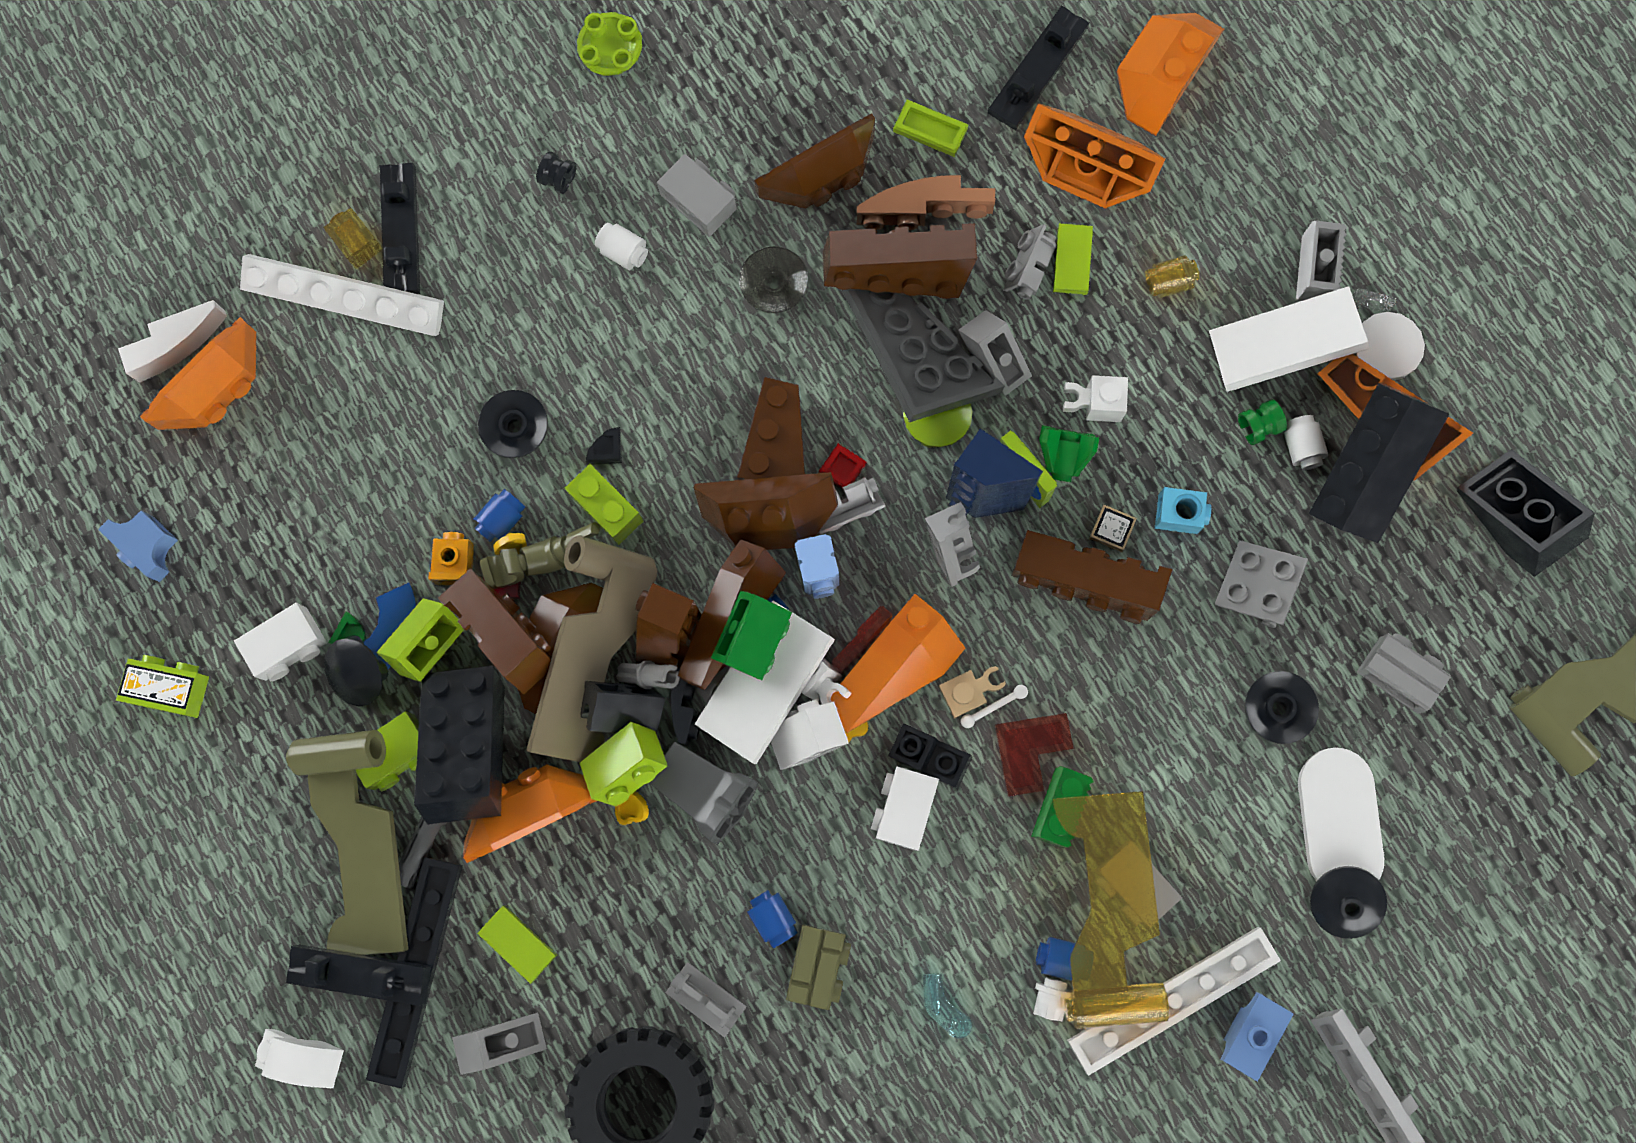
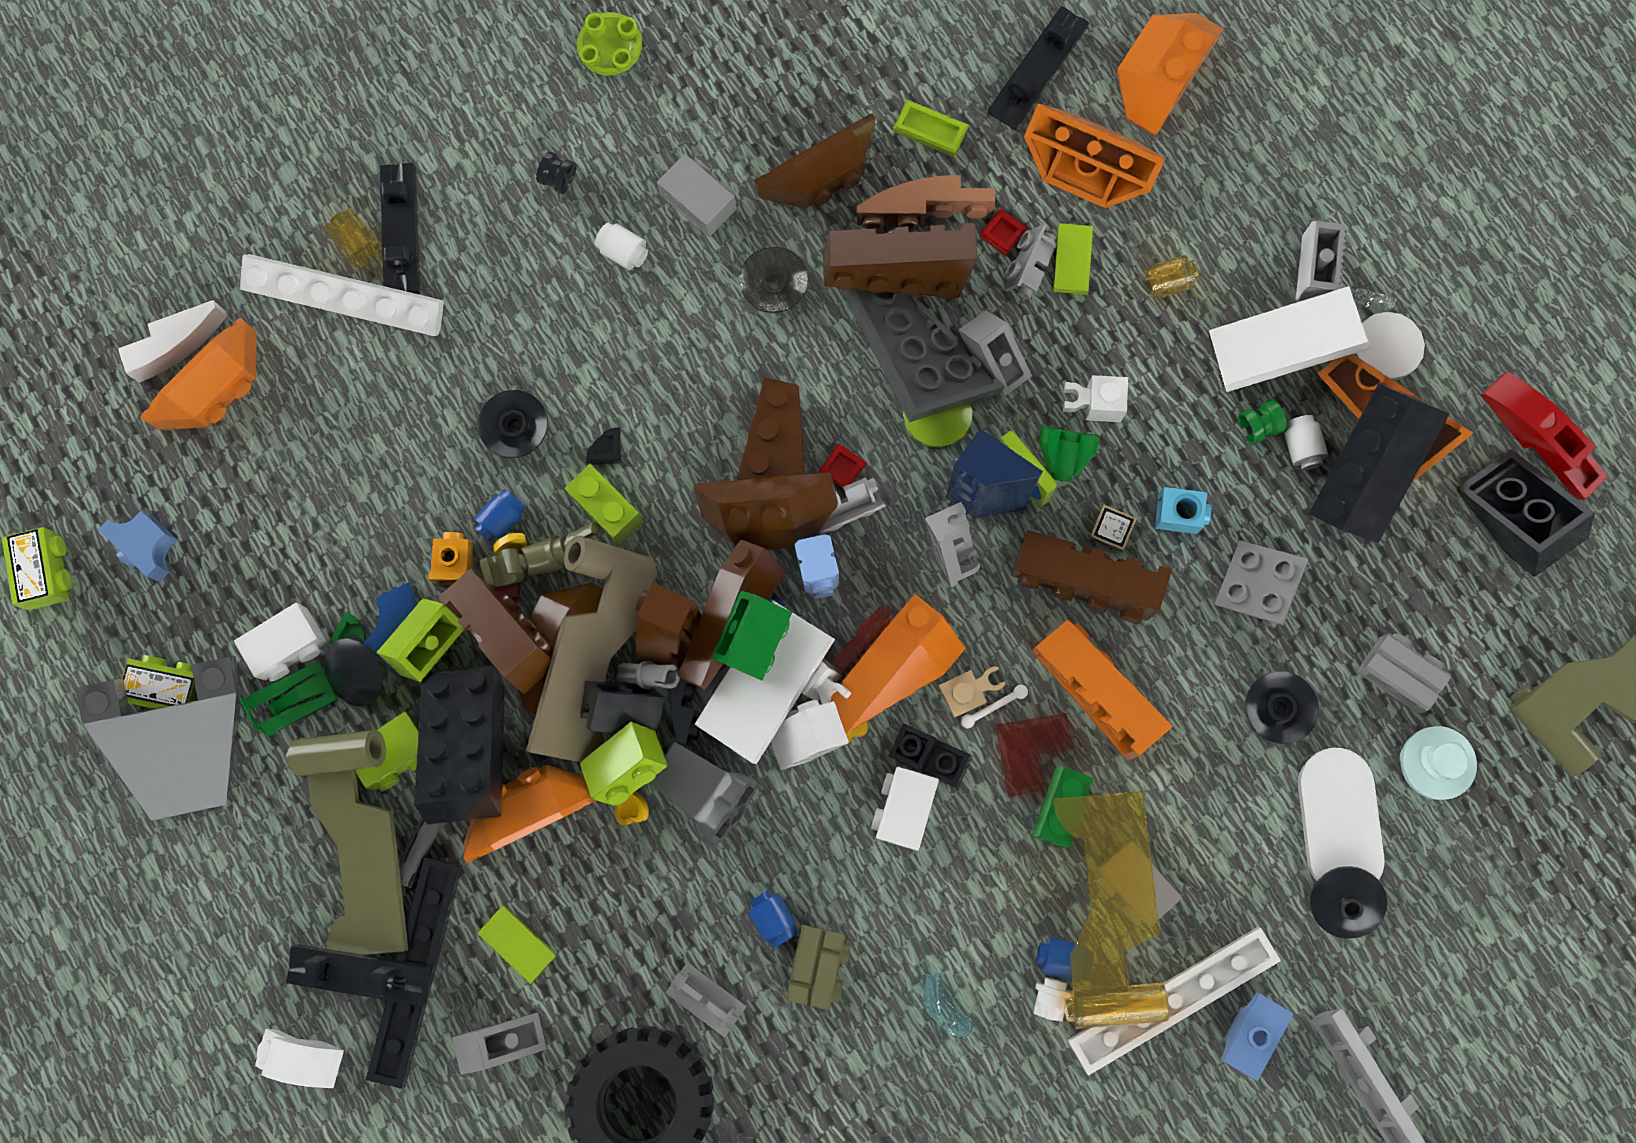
(36, 568): none -> brick
(175, 754): none -> wedge
(309, 688): none -> green piece
(1003, 232): none -> red tile
(1101, 690): none -> orange wedge
(1438, 763): none -> light aqua plate
(1549, 431): none -> red slope

